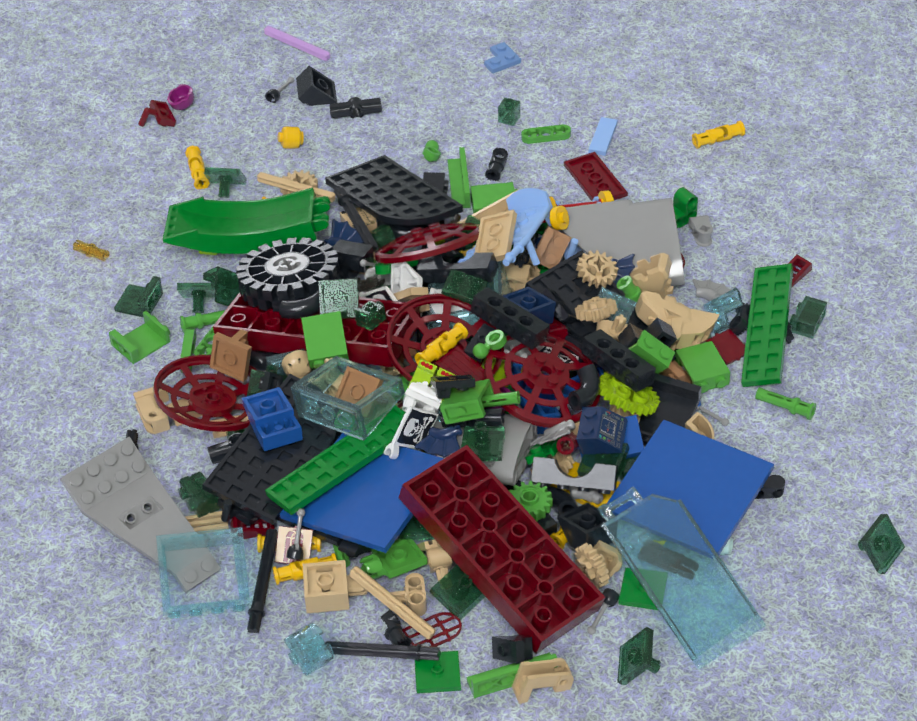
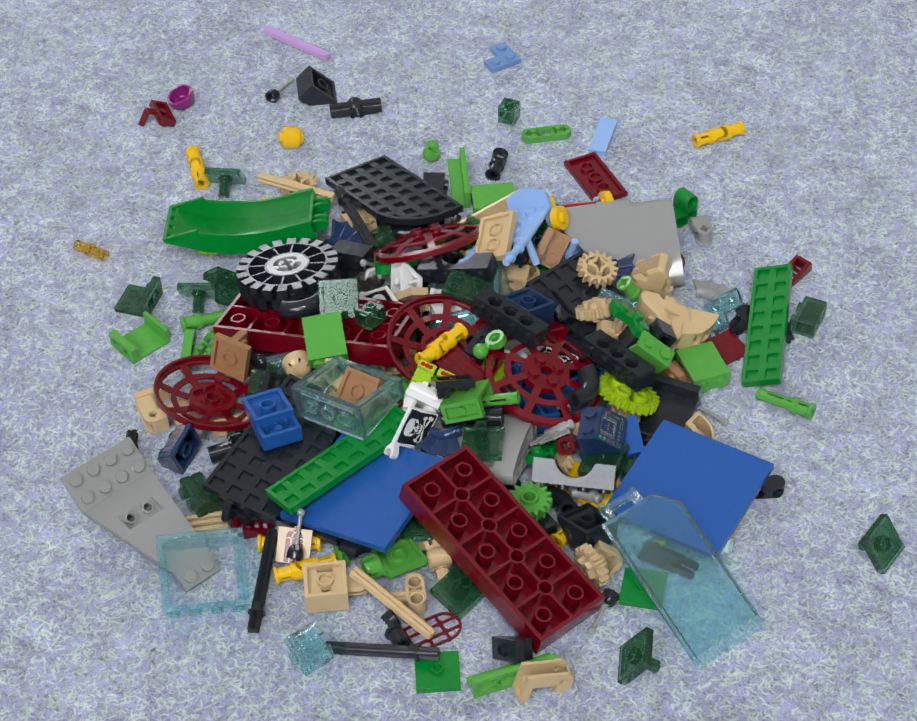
(180, 448): none -> dark blue slope
(634, 319): none -> green plate

